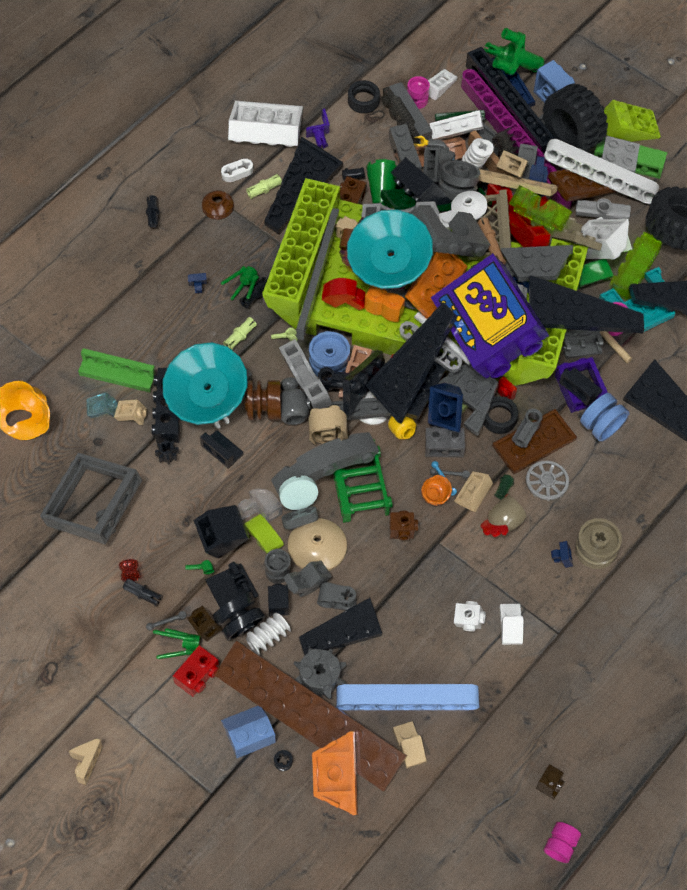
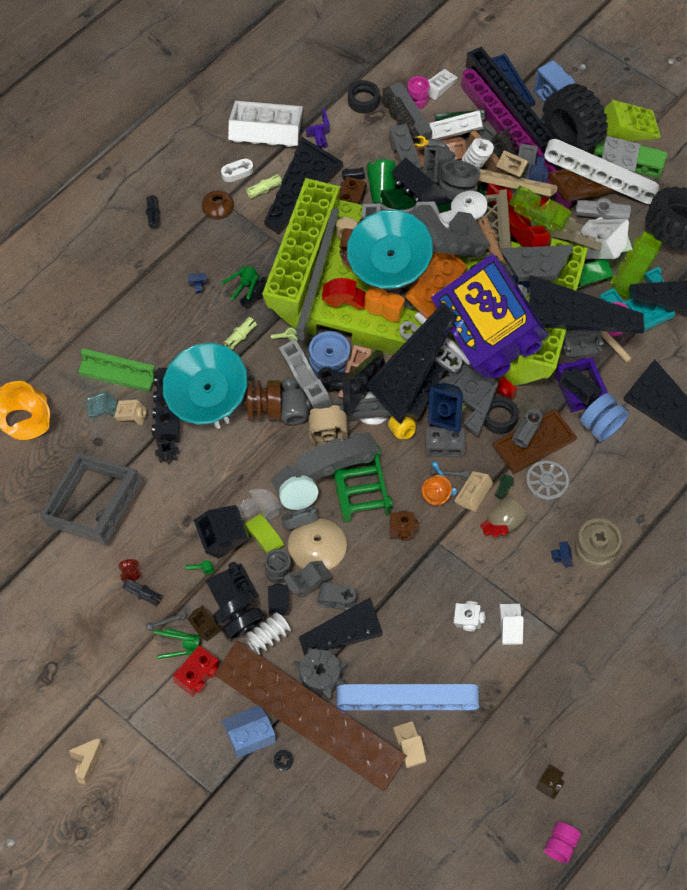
(221, 448): black panel -> none
(336, 773): orange wing -> none
(513, 54): green wheel -> none

